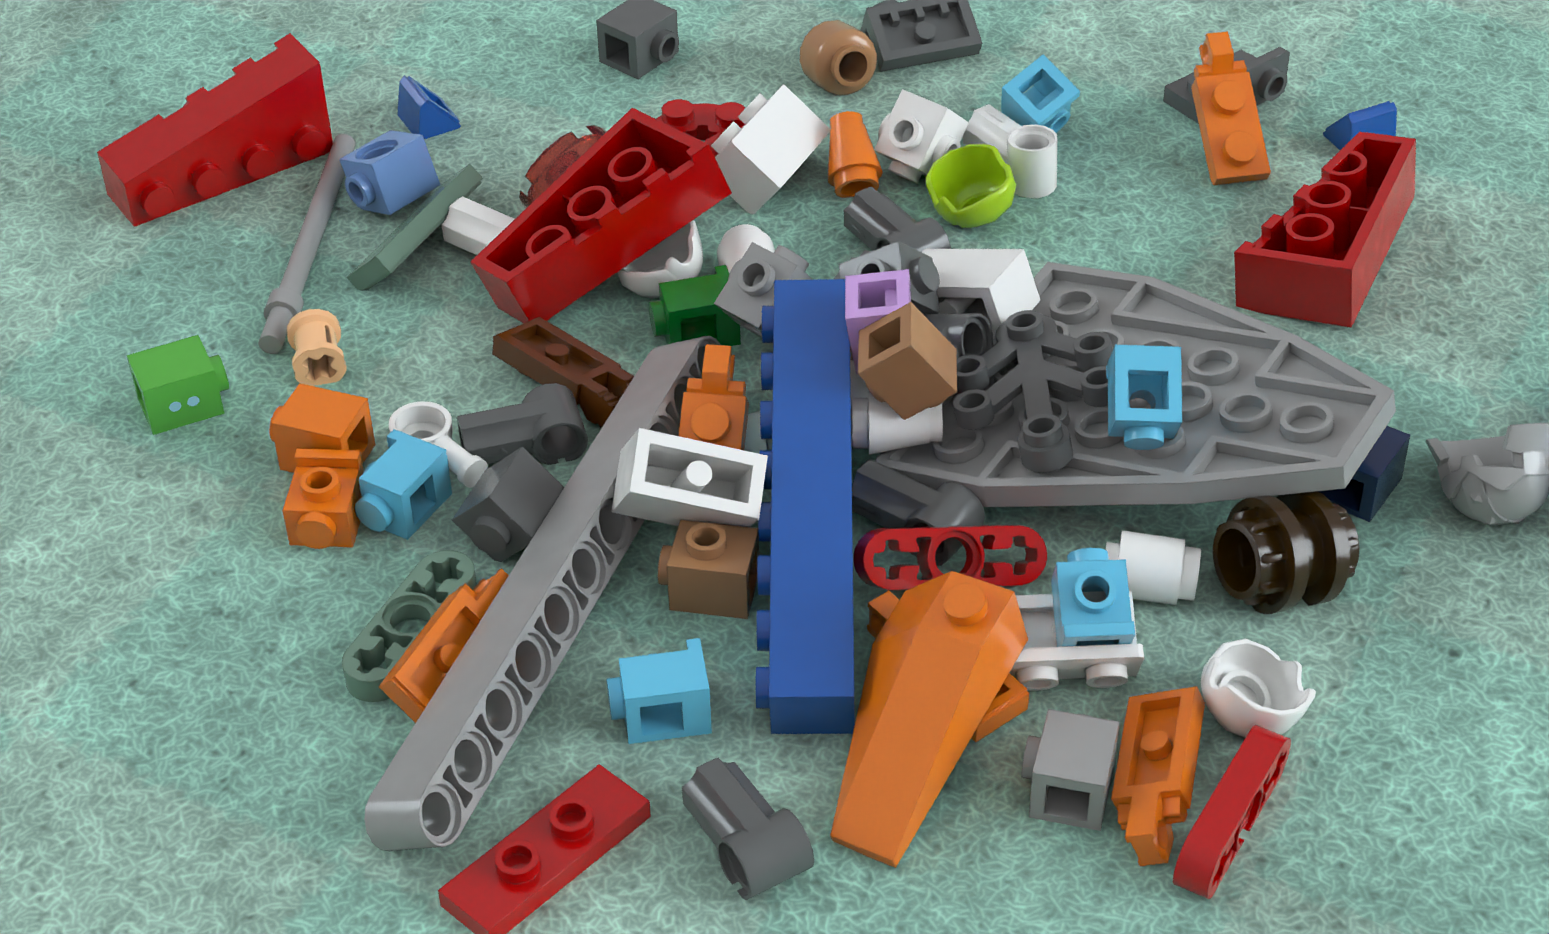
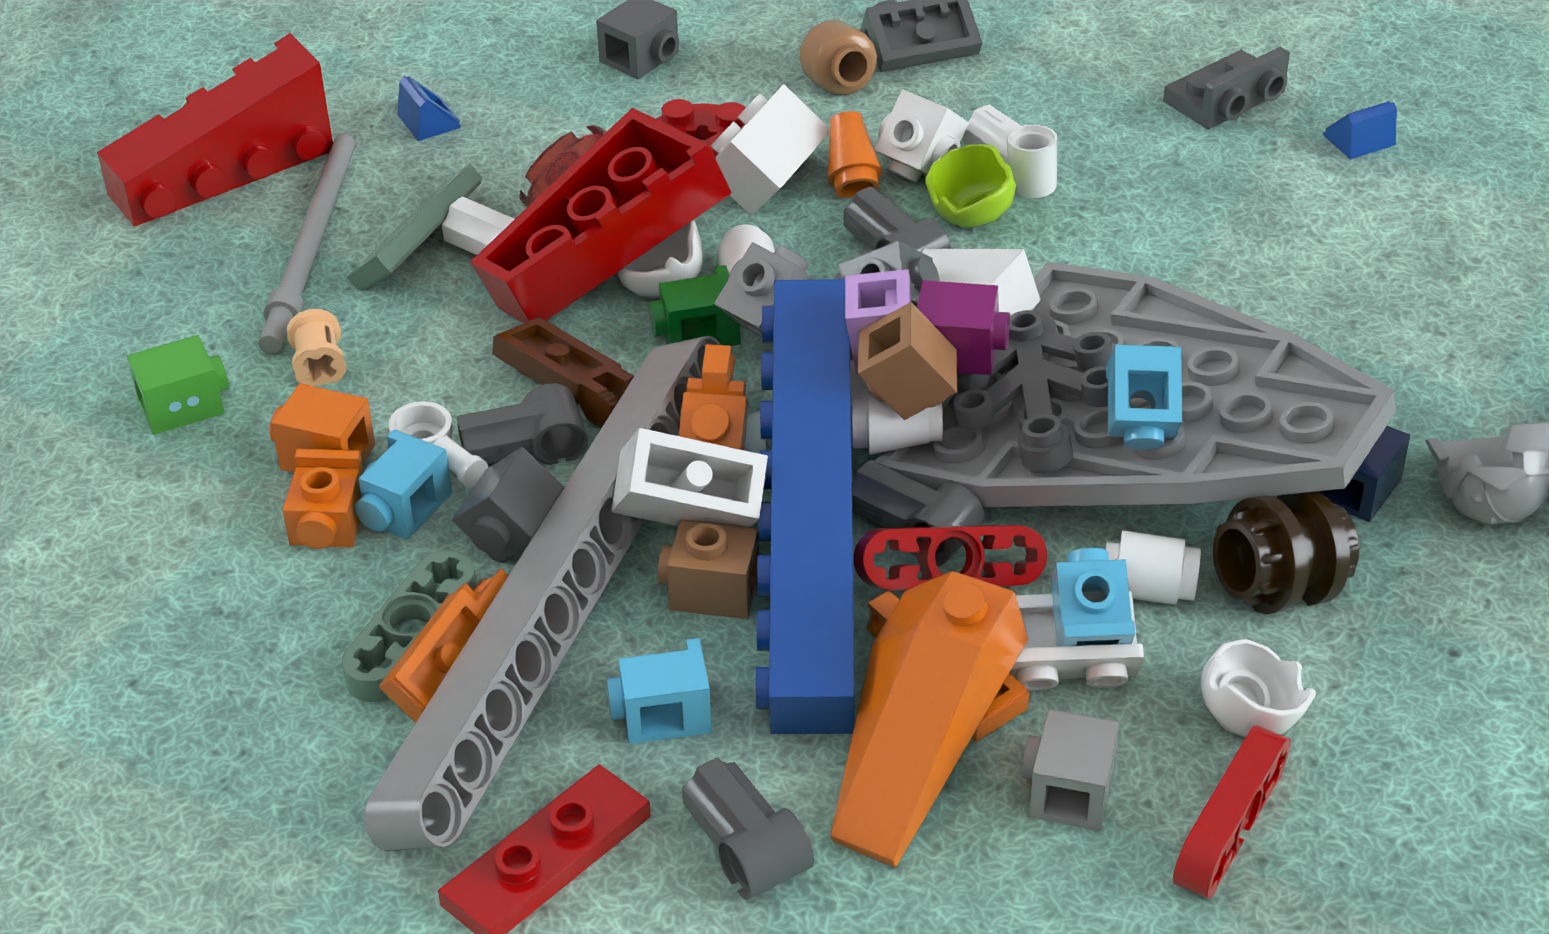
(389, 172): medium blue brick -> none
(968, 320): none -> magenta brick
(1045, 102): medium azure brick -> none
(1157, 769): orange hinge -> none
(1228, 115): orange hinge -> none
(1334, 237): red wedge -> none

